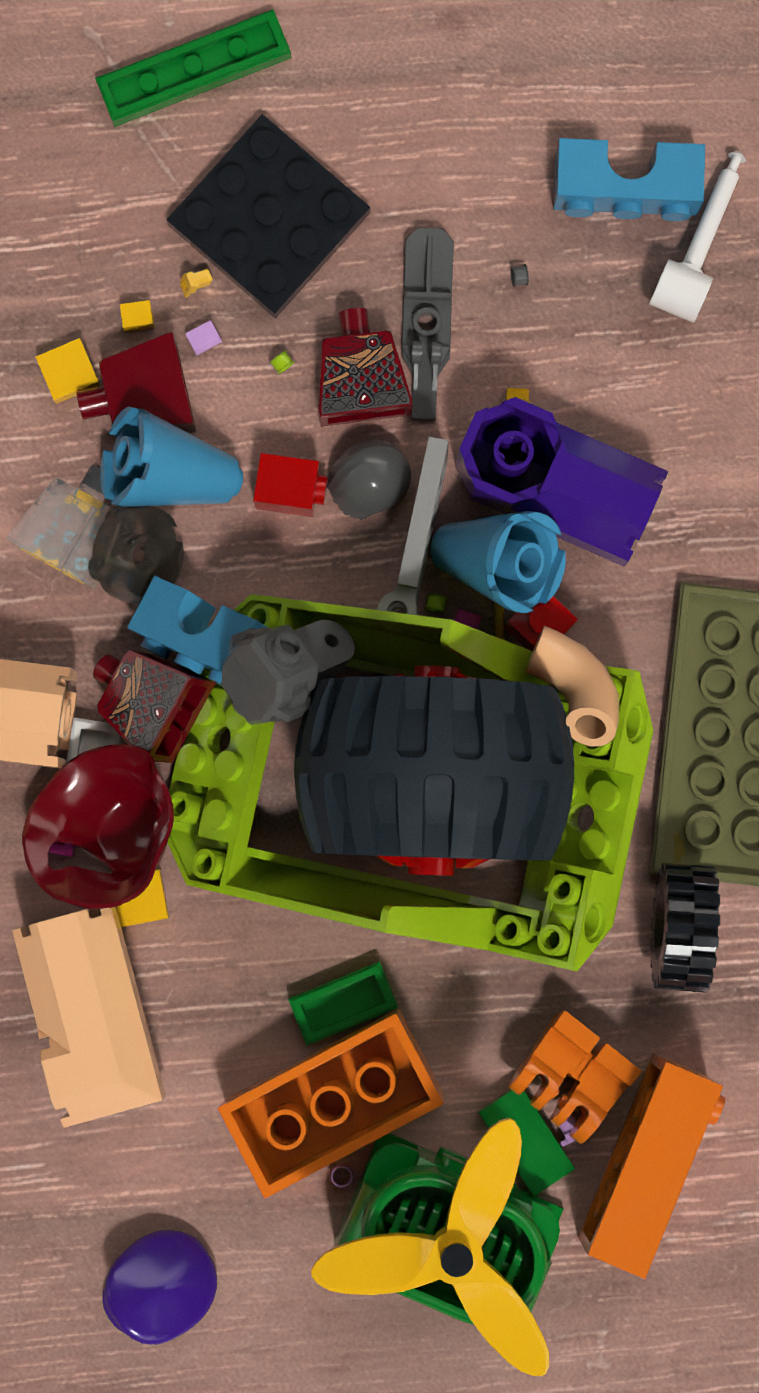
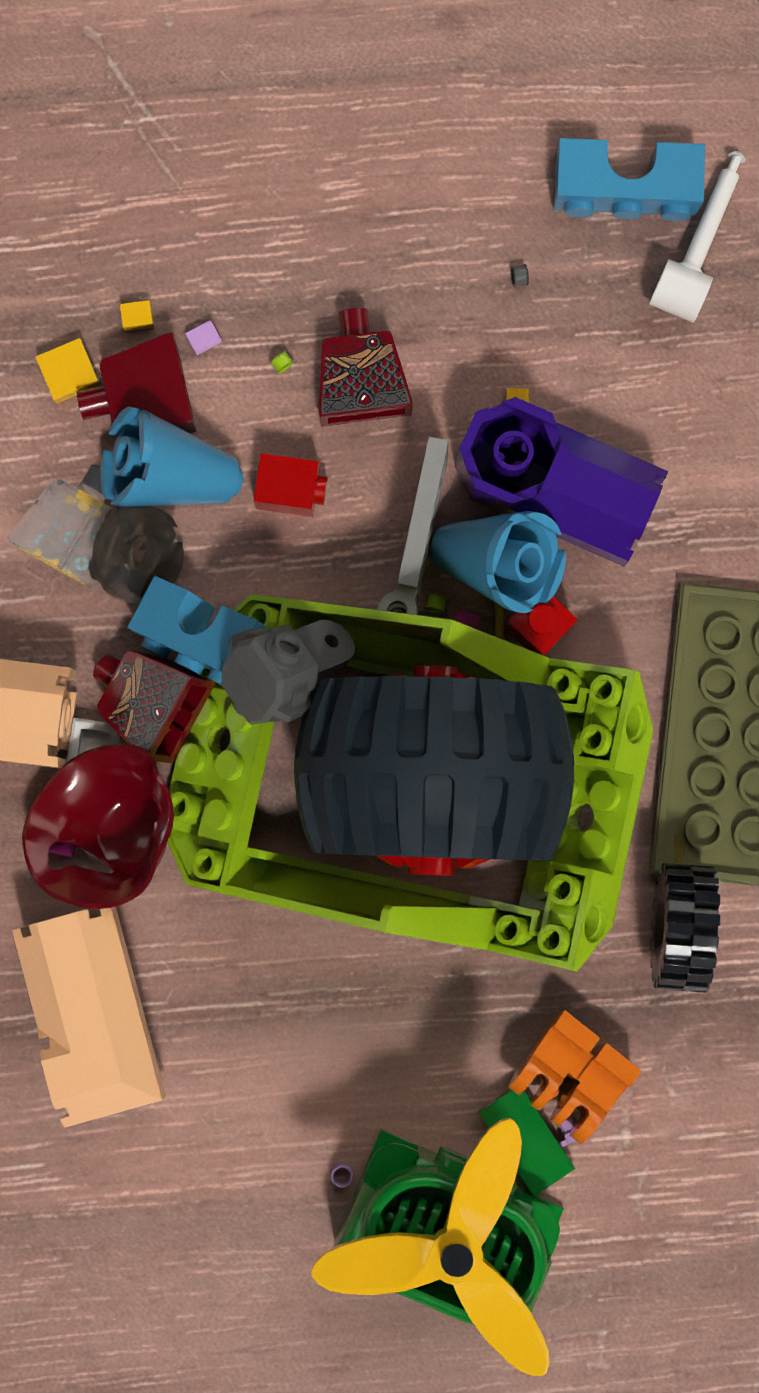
(146, 907): yellow tile -> none
(160, 1287): dark purple piece -> none
(191, 282): yellow piece -> none
(193, 68): green tile -> none
(268, 216): black plate -> none
(331, 1103): orange brick -> none
(343, 1003): green tile -> none
(369, 478): dark grey hair -> none
(427, 294): dark grey piece -> none
(583, 683): light nougat cylinder -> none
(650, 1165): orange brick -> none

